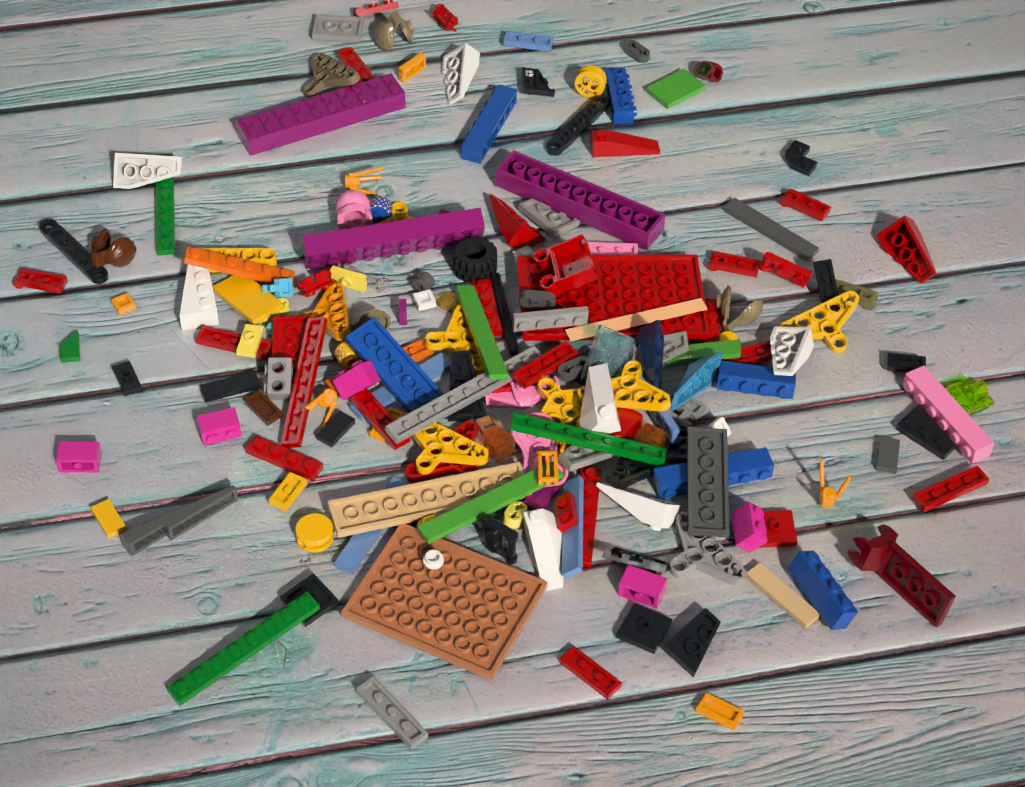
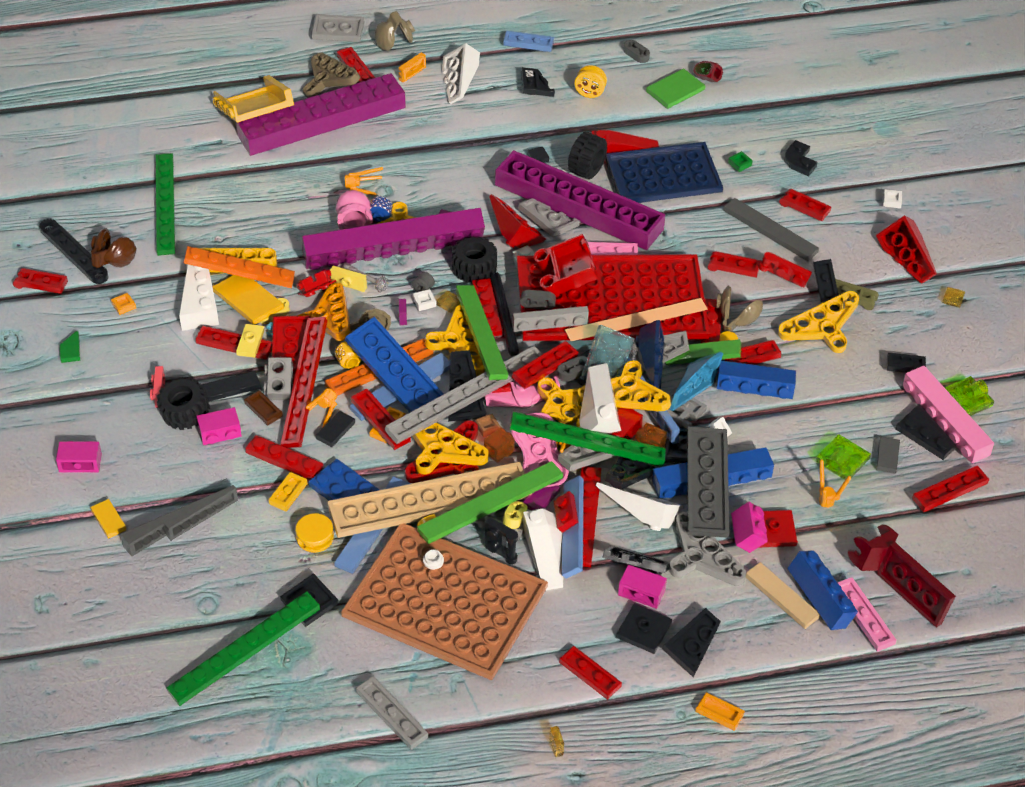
(126, 378): black plate -> none
(140, 169): white wedge -> none
(158, 381): none -> coral plate
(178, 392): none -> black tyre
(255, 102): none -> yellow panel
(281, 287): medium azure plate -> none
(339, 482): none -> blue plate
(356, 379): dark pink brick -> none
(374, 8): plate -> none
(448, 21): red hinge -> none
(488, 124): blue brick -> none
(538, 154): none -> black tile
(547, 479): light orange tile -> none
(556, 741): none -> clear yellow tile
(577, 125): black plate -> none
(587, 155): none -> black tyre
(620, 96): blue brick -> none
(664, 172): none -> dark blue plate
(740, 161): none -> green plate
(790, 348): white wedge -> none
(843, 457): none -> clear neon green plate
(867, 616): none -> bright pink plate
(892, 198): none -> white plate
(953, 297): none -> clear yellow tile

